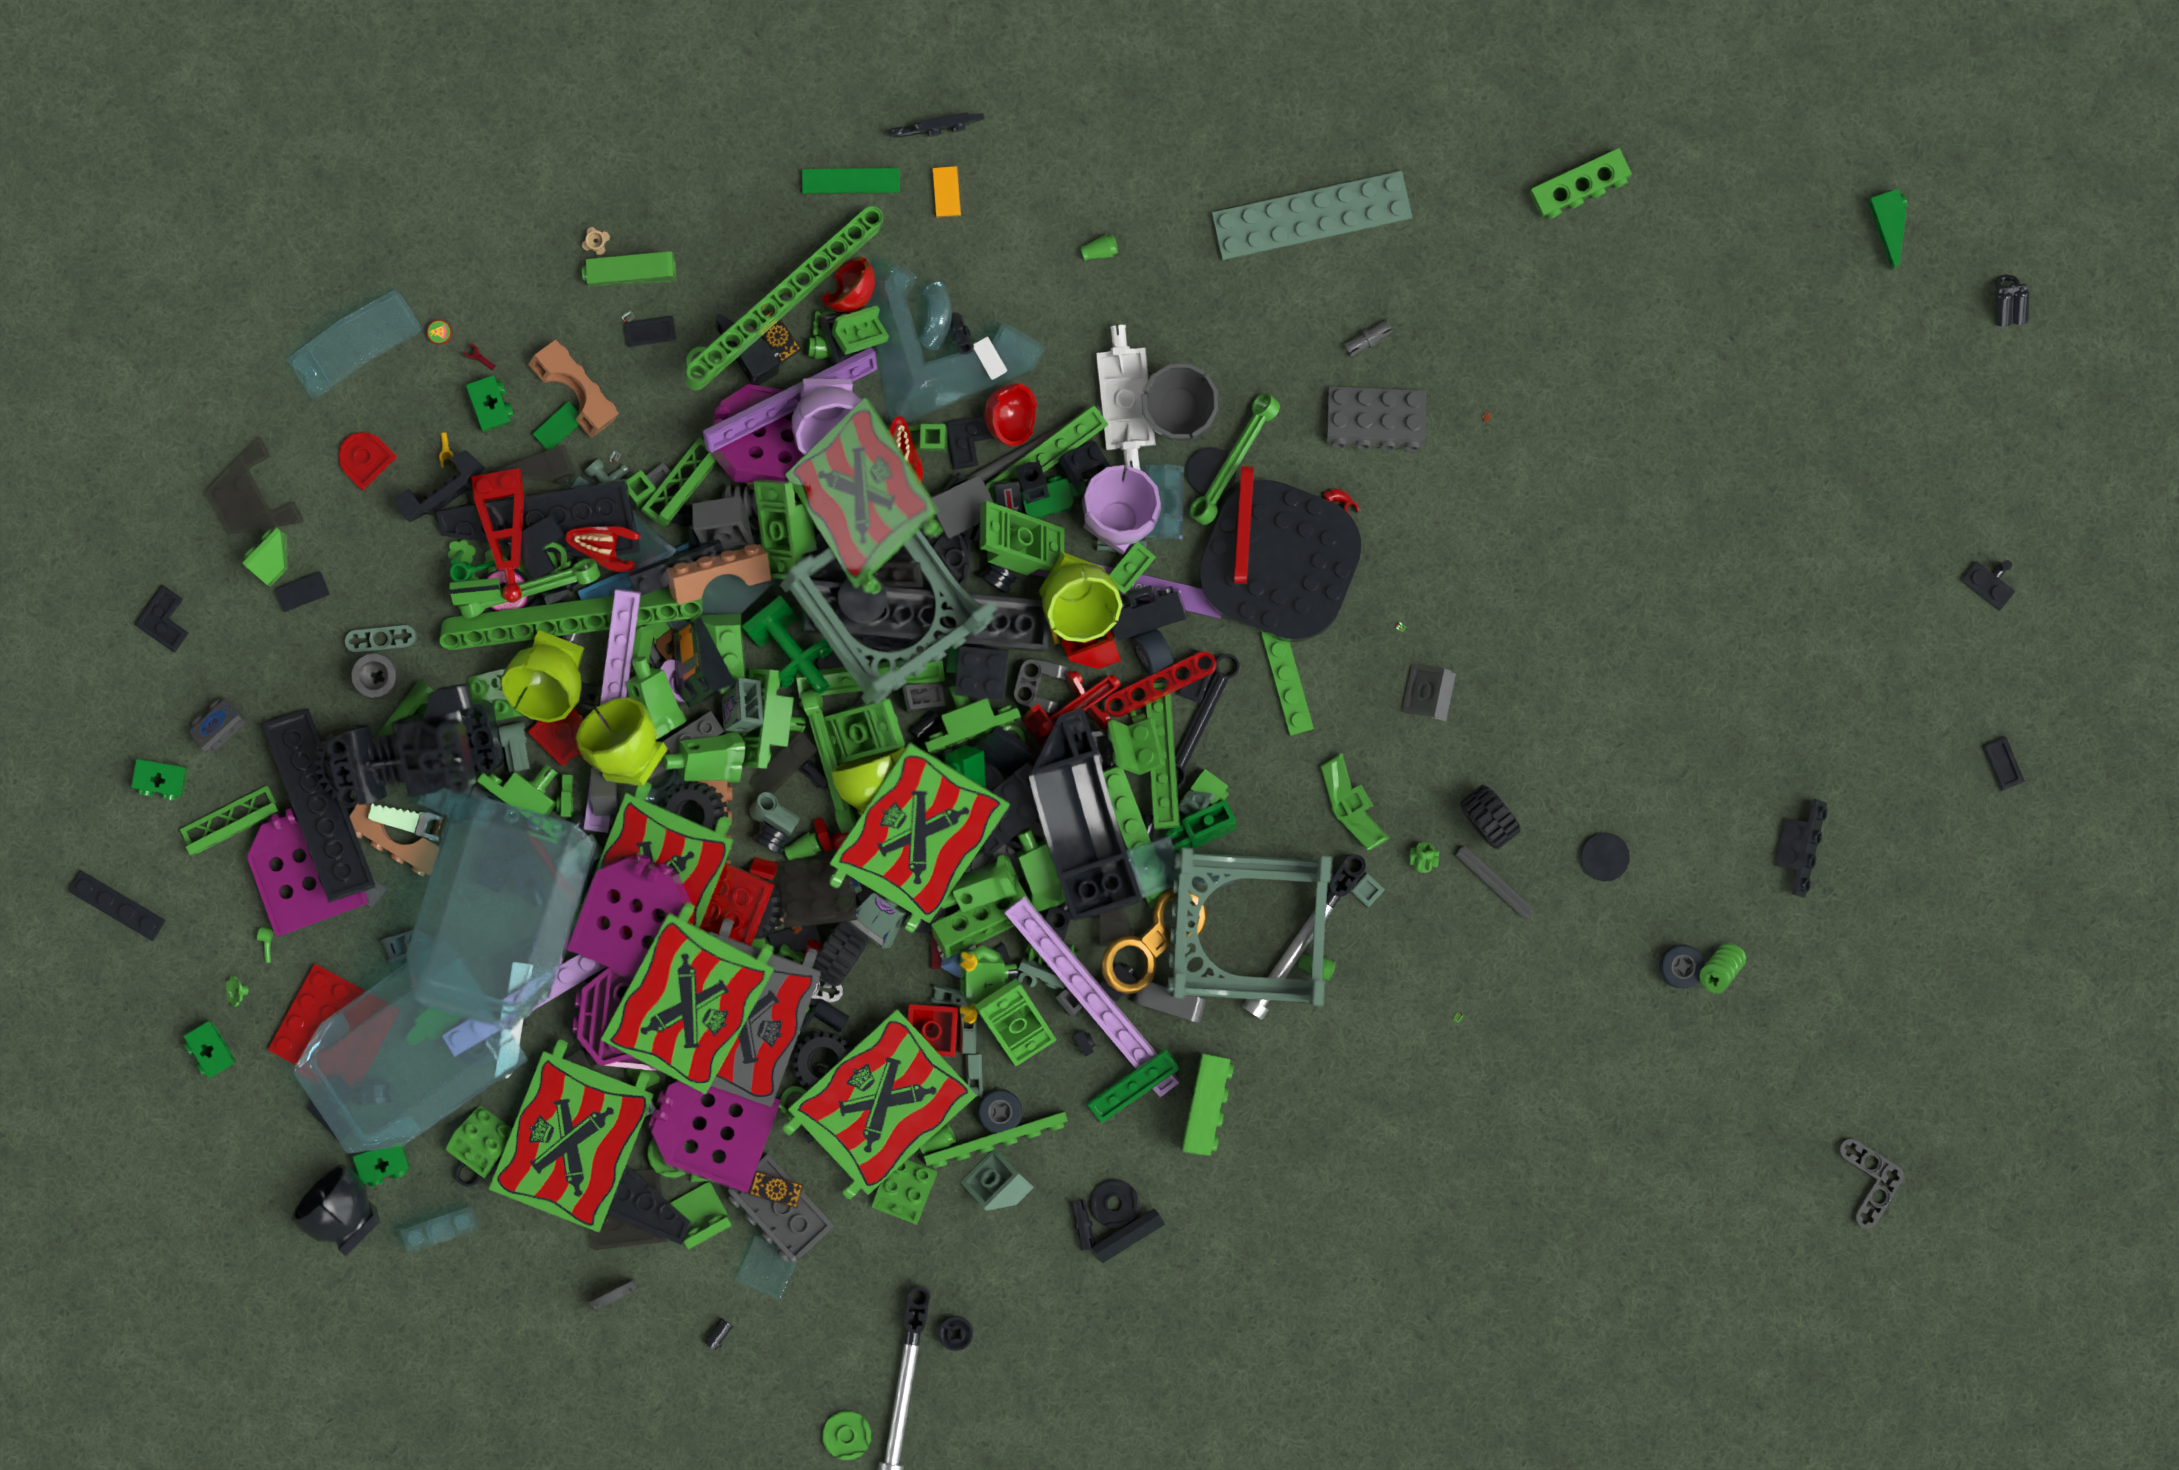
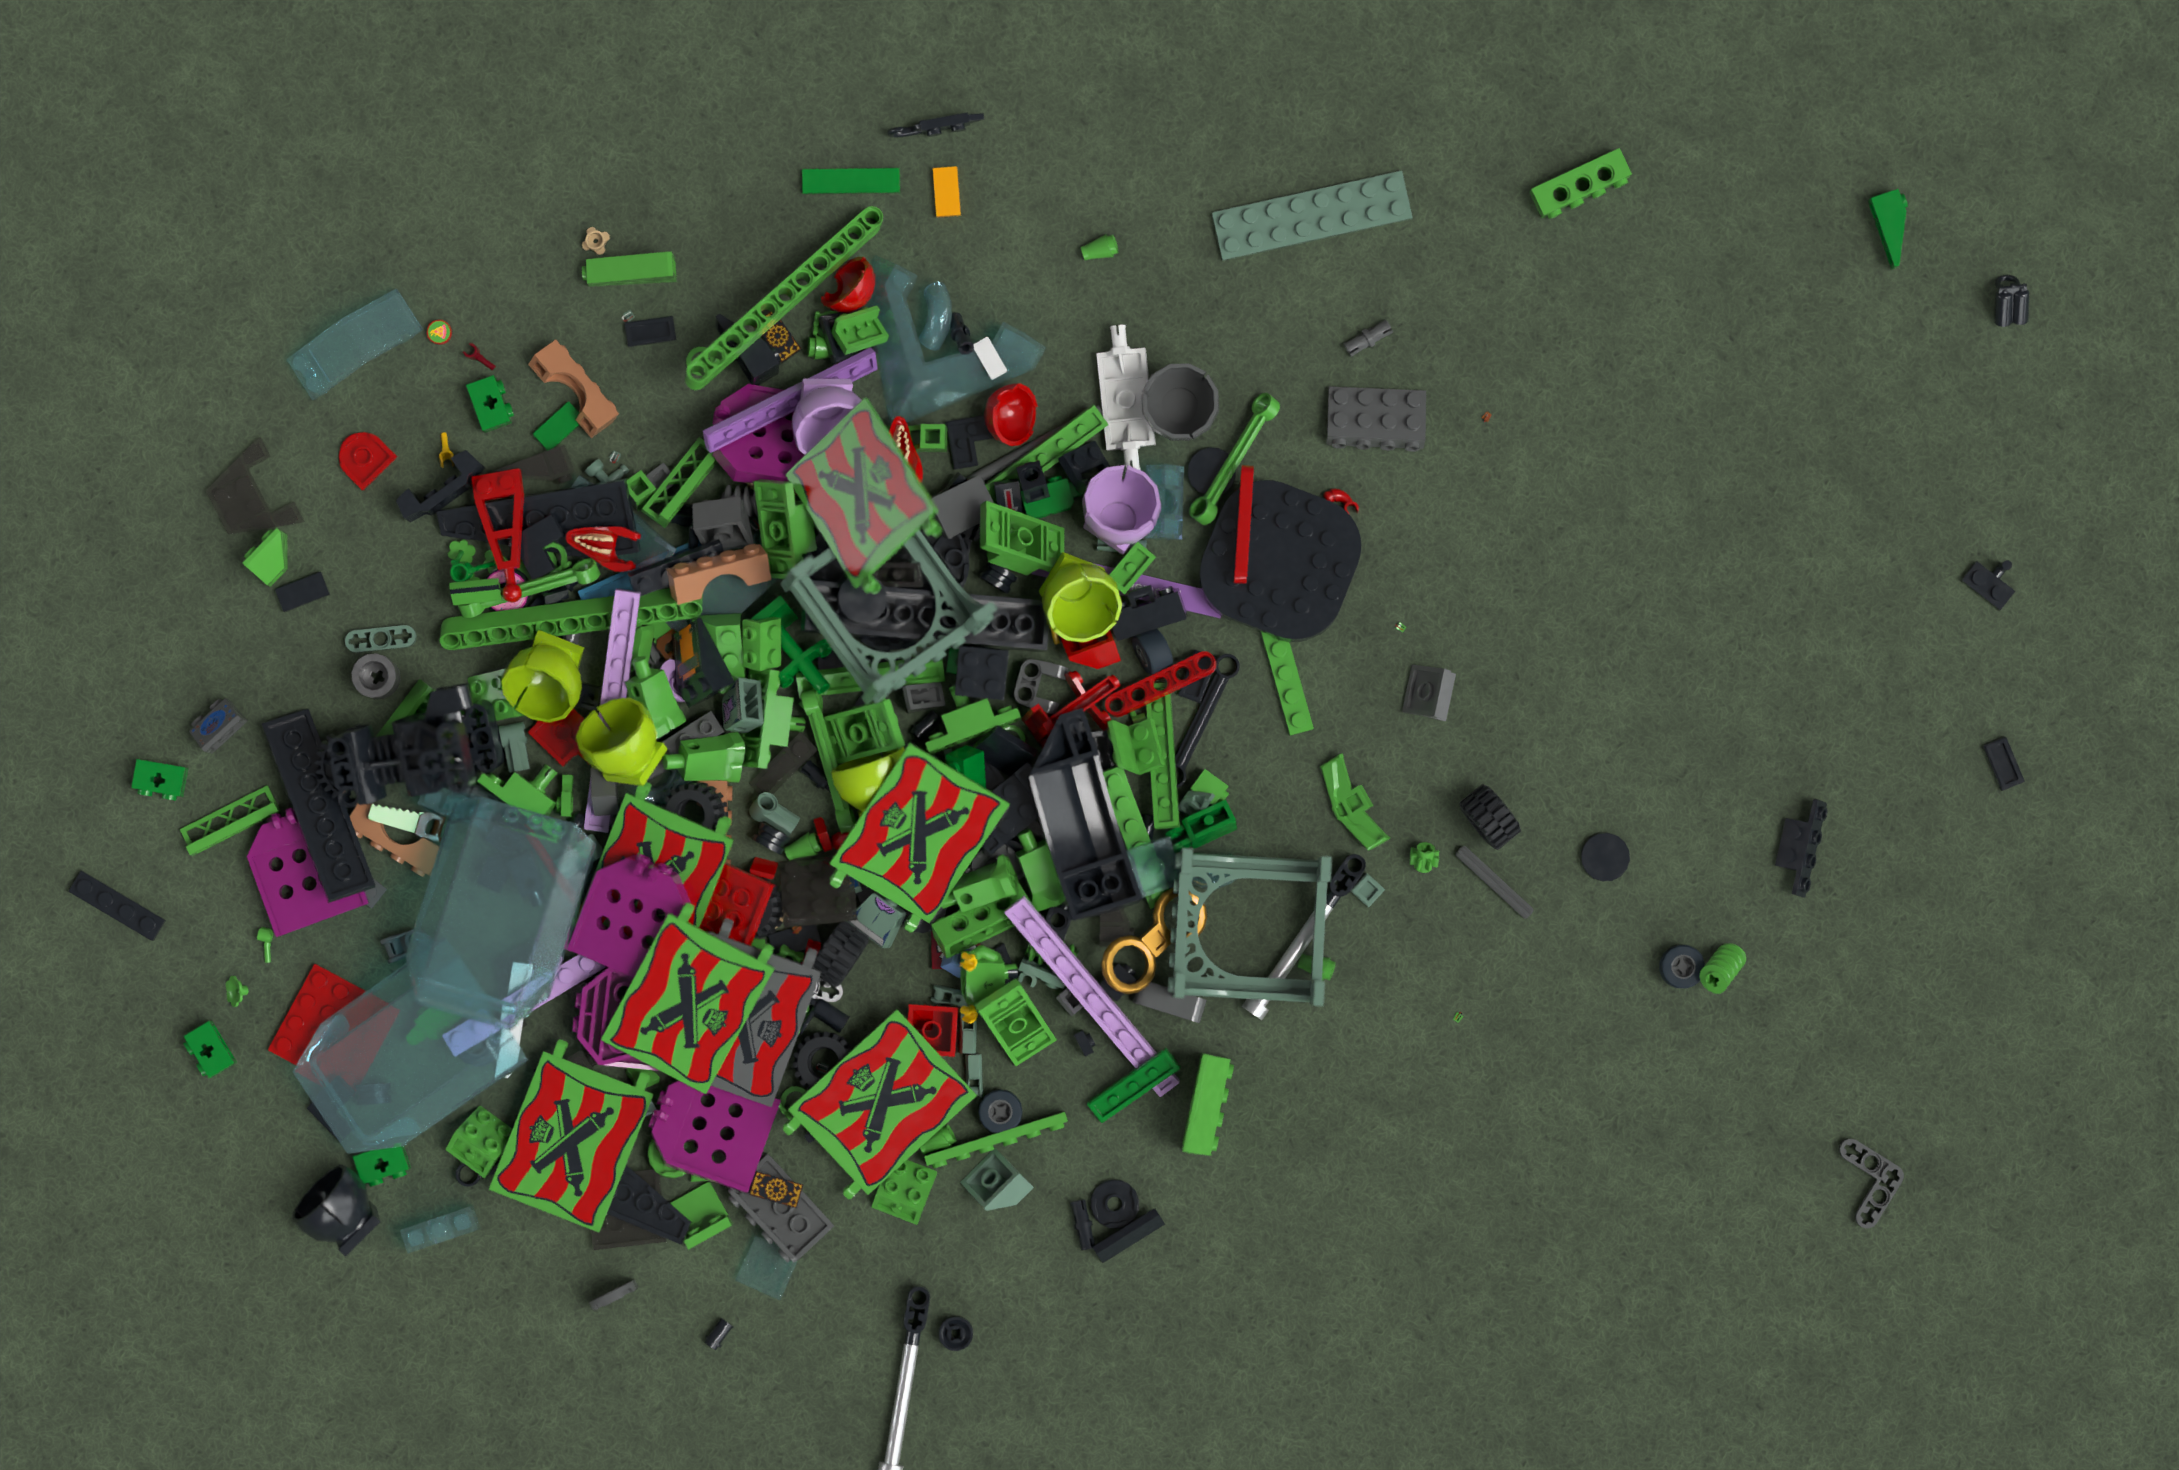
(157, 622): black tile -> none
(762, 643): none -> bright green bracket
(847, 1435): bright green tile -> none

